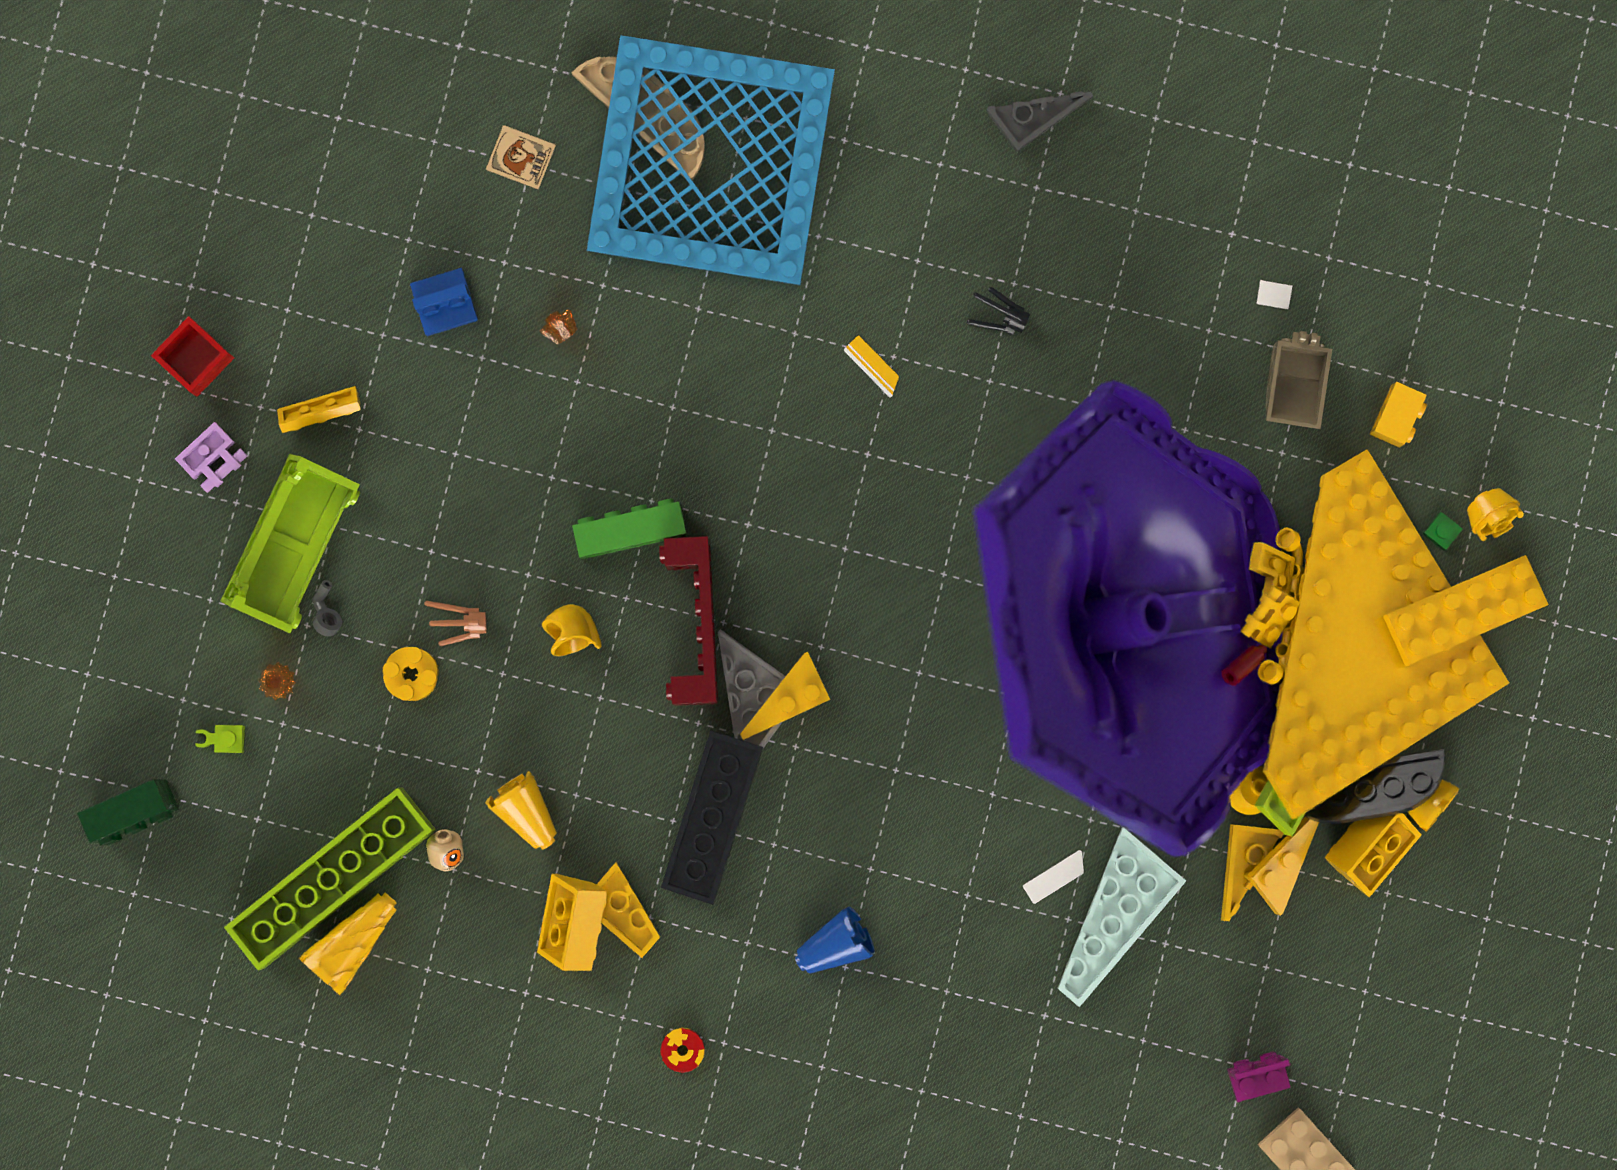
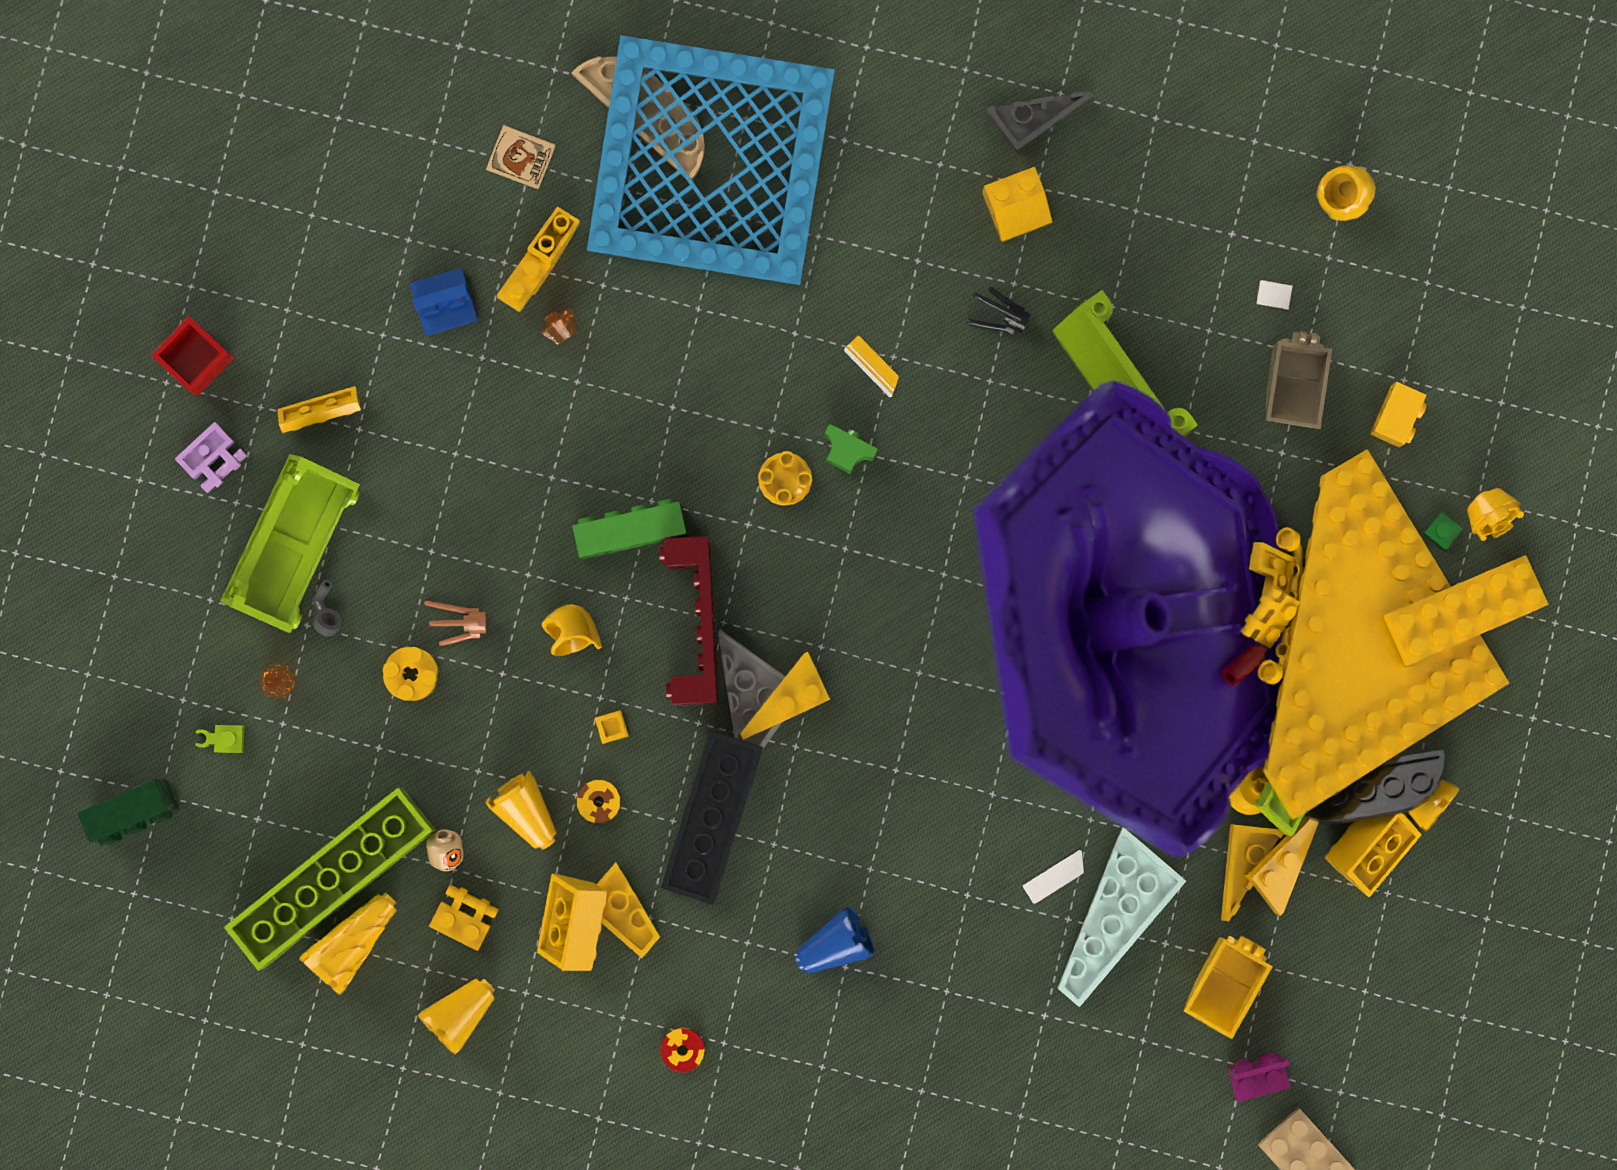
(458, 1013): none -> yellow cone
(460, 925): none -> yellow plate
(539, 259): none -> yellow slope
(611, 727): none -> yellow tile
(611, 803): none -> yellow piece
(785, 478): none -> yellow dish
(848, 448): none -> bright green brick
(1017, 204): none -> yellow slope
(1102, 358): none -> lime windscreen
(1228, 984): none -> yellow piece
(1346, 192): none -> yellow piece

